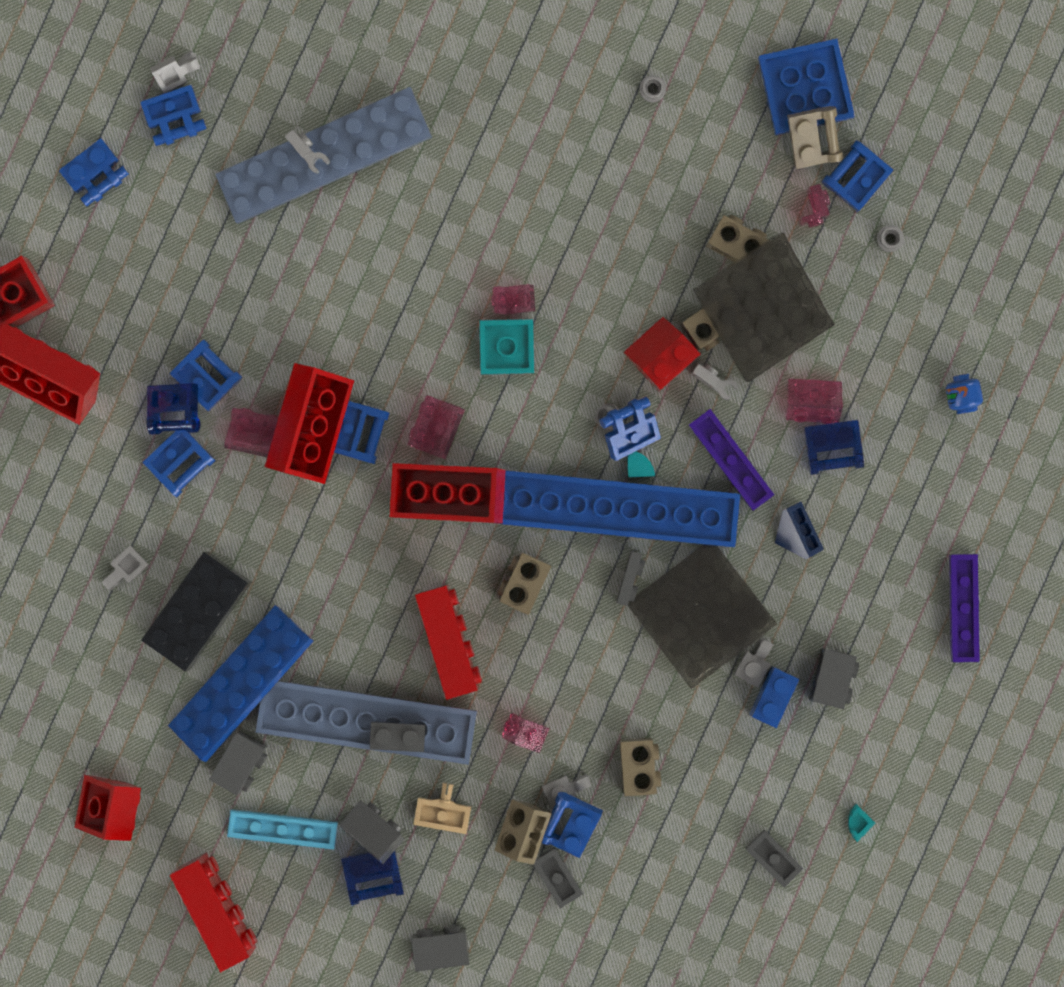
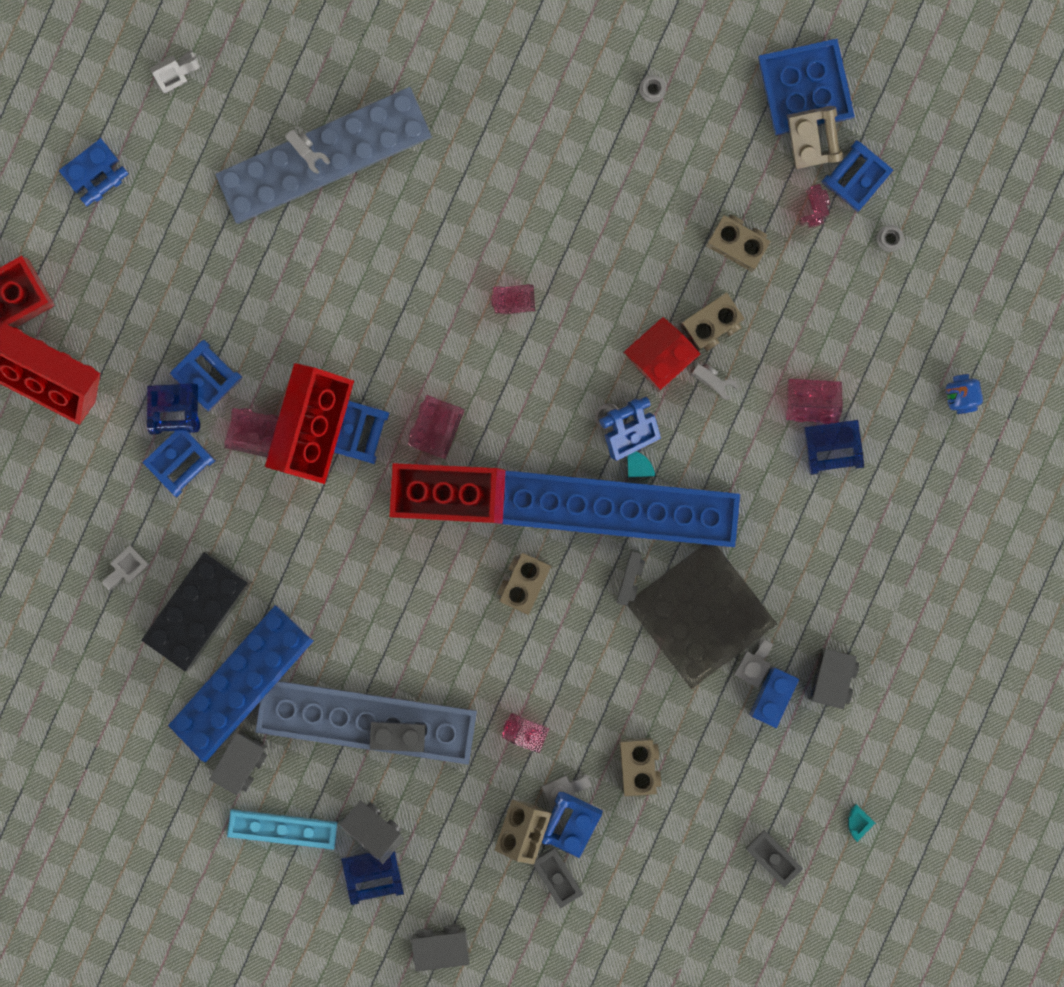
(107, 808): red slope -> none
(172, 107): blue plate -> none
(214, 912): red brick -> none
(442, 813): tan plate -> none
(447, 641): red brick -> none
(506, 347): teal plate -> none
(731, 460): dark purple plate -> none
(764, 307): clear smoke plate -> none
(797, 532): dark blue slope -> none
(964, 608): dark purple plate -> none

